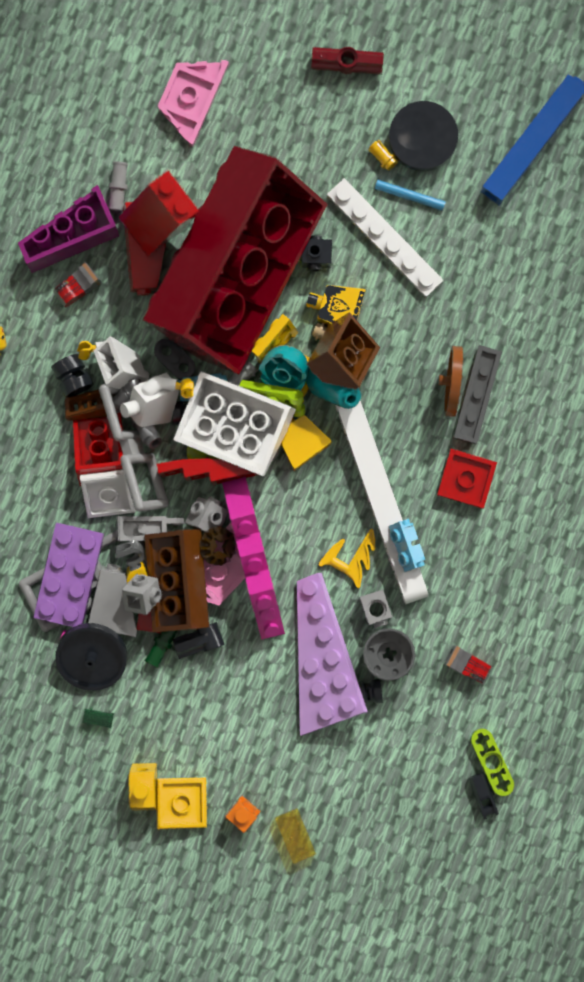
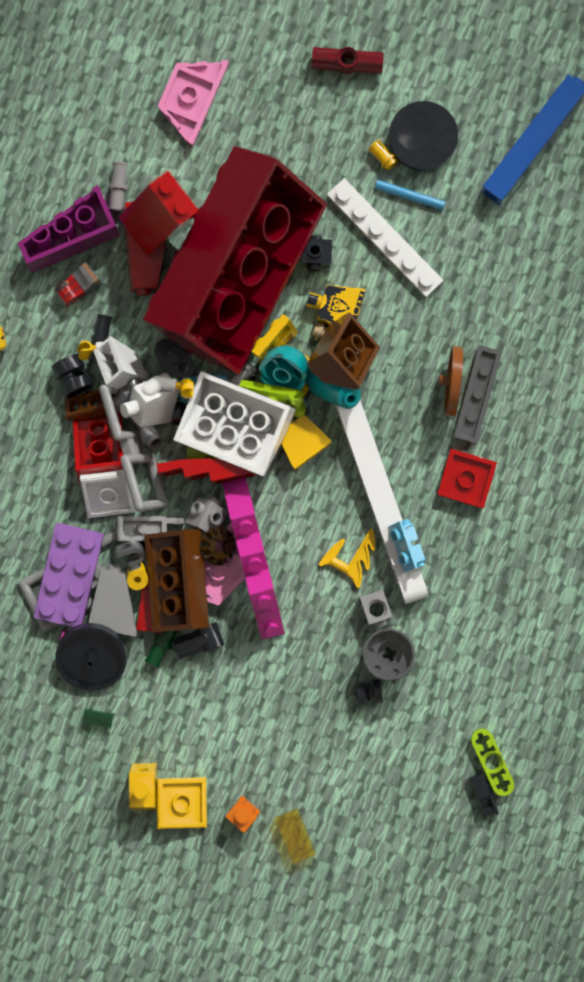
(101, 332): none -> black pin
(141, 594): light grey brick -> none
(326, 675): lavender wing -> none
(468, 665): leg -> none

